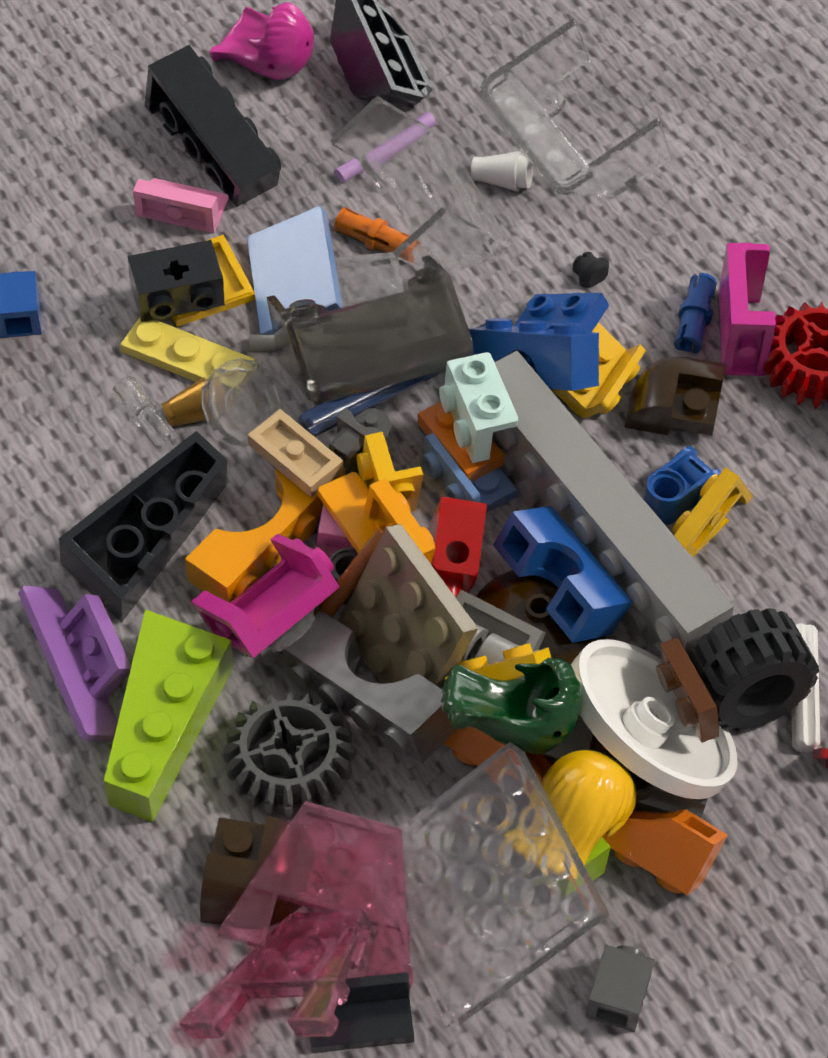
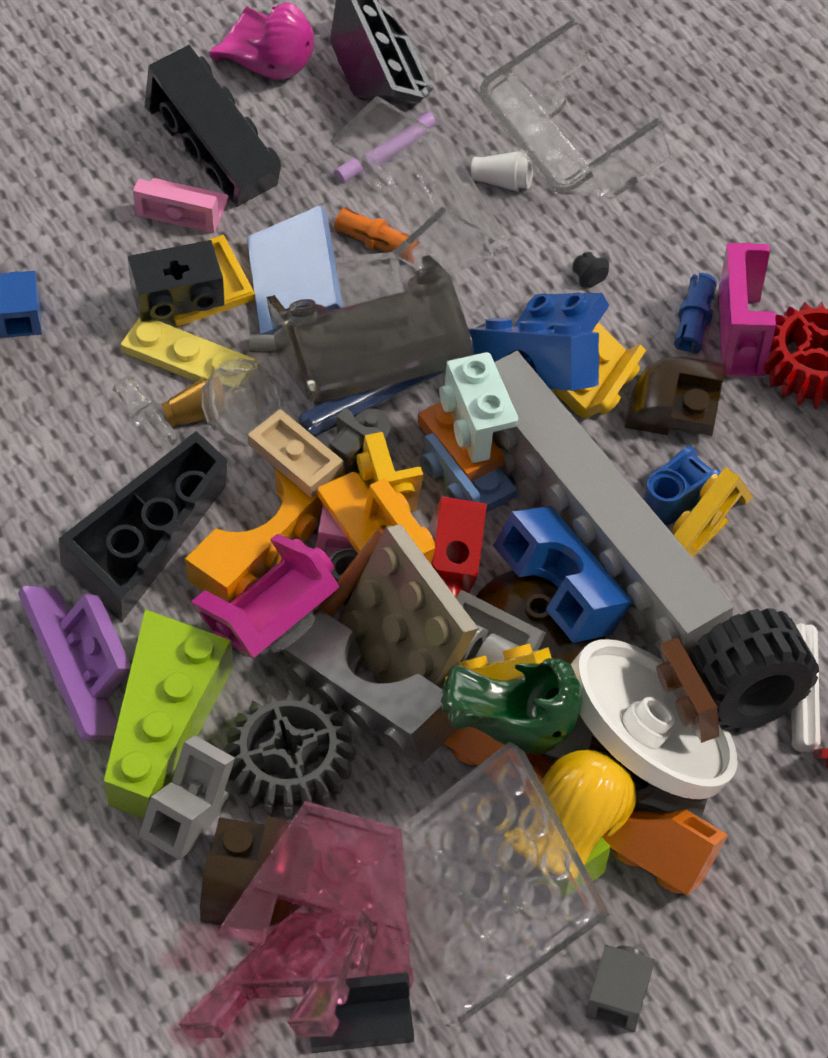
(191, 802): none -> light grey brick

